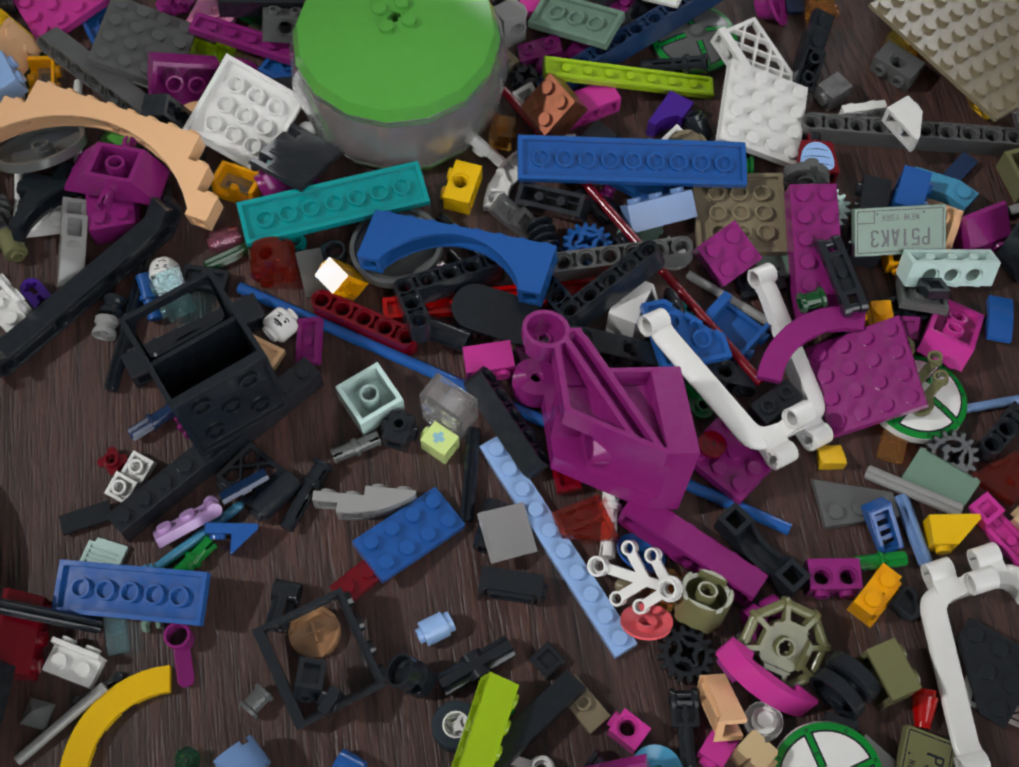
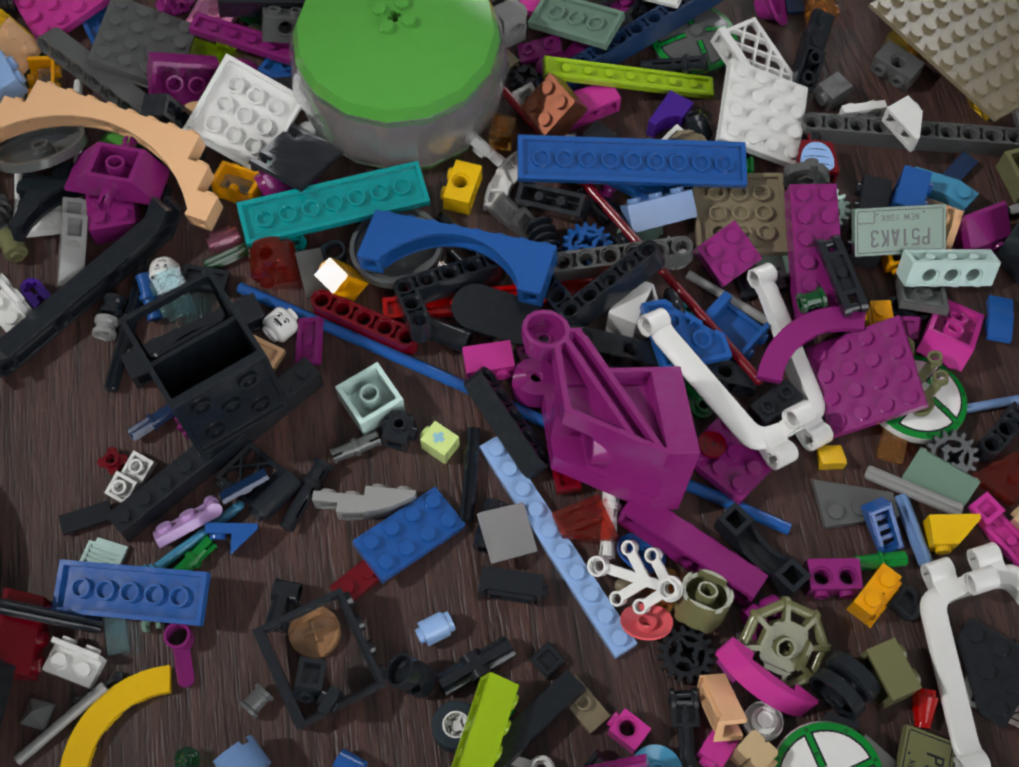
(448, 405): clear brick -> none
(933, 288): black plate -> none

